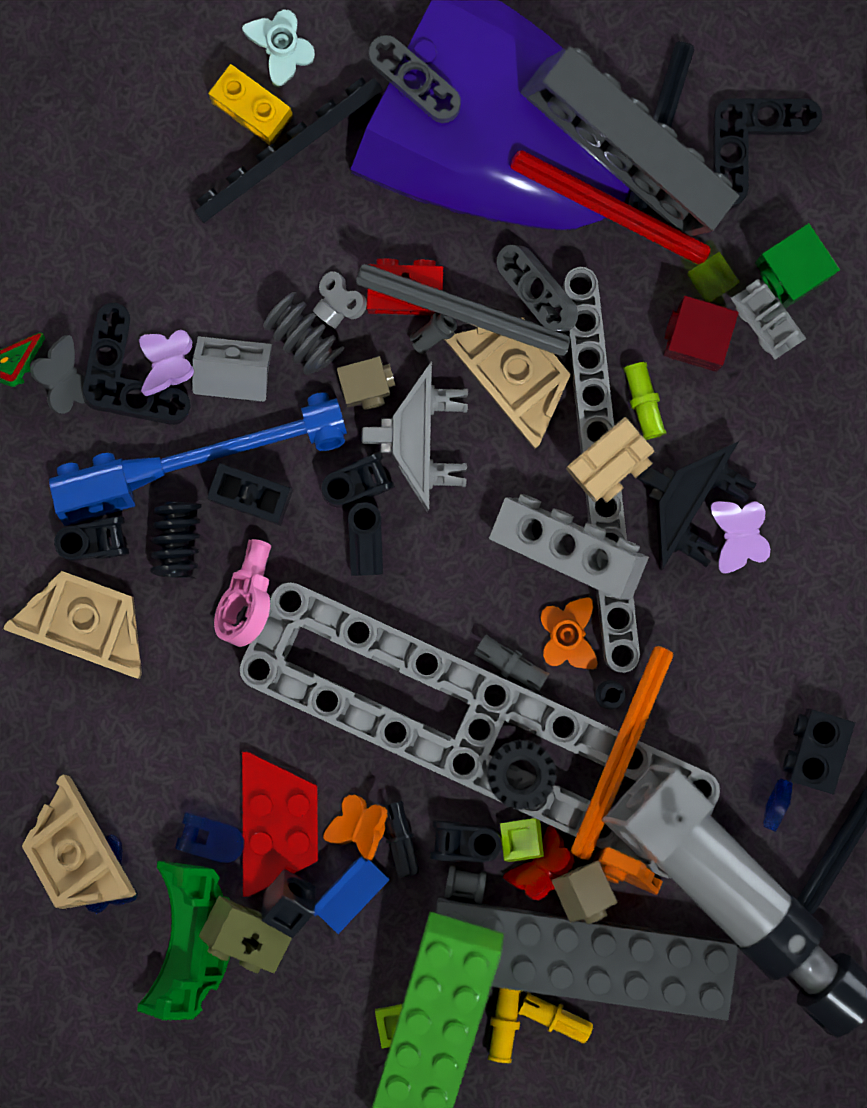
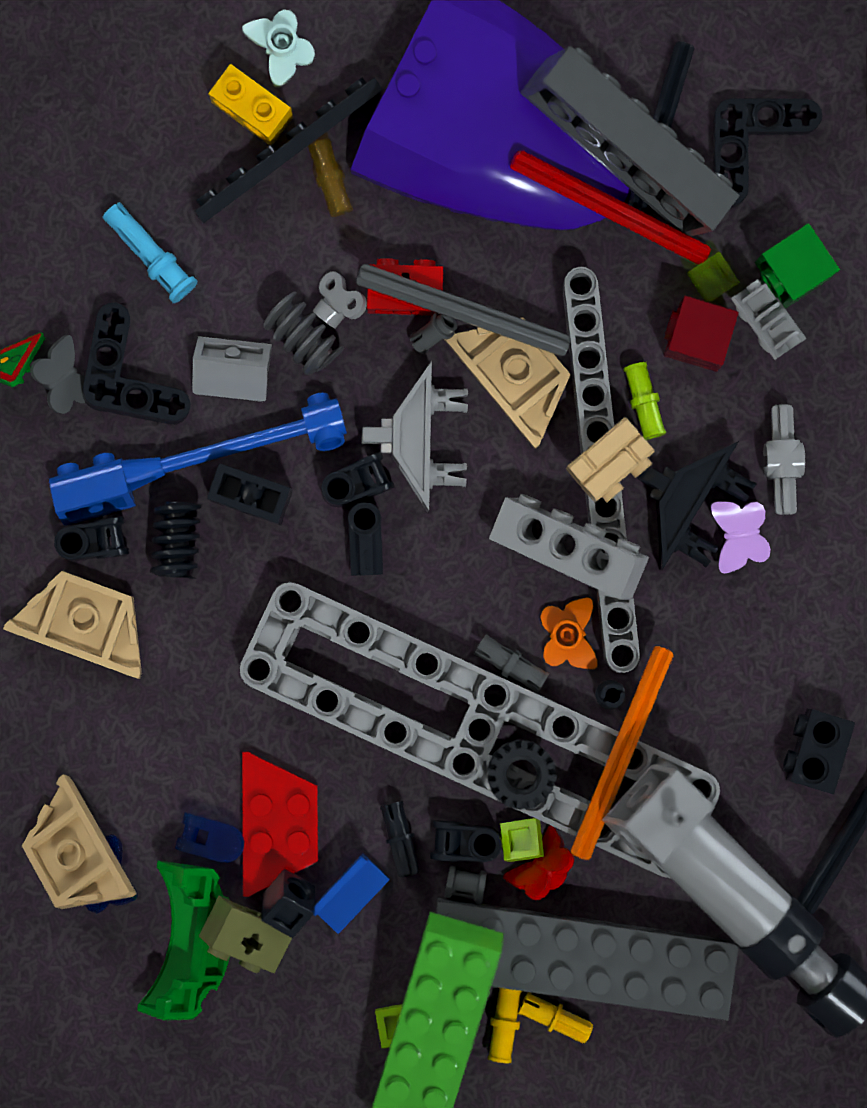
(160, 265): none -> medium azure pin
(168, 360): lavender animal -> none
(248, 589): bright pink pin -> none
(330, 177): none -> clear yellow pin
(358, 825): orange animal -> none
(366, 383): dark tan brick -> none
(386, 69): dark grey beam -> none
(552, 291): dark grey beam -> none
(585, 893): dark tan brick -> none
(625, 868): orange wing -> none
(777, 804): clear blue tile -> none
(784, 459): none -> light grey axle

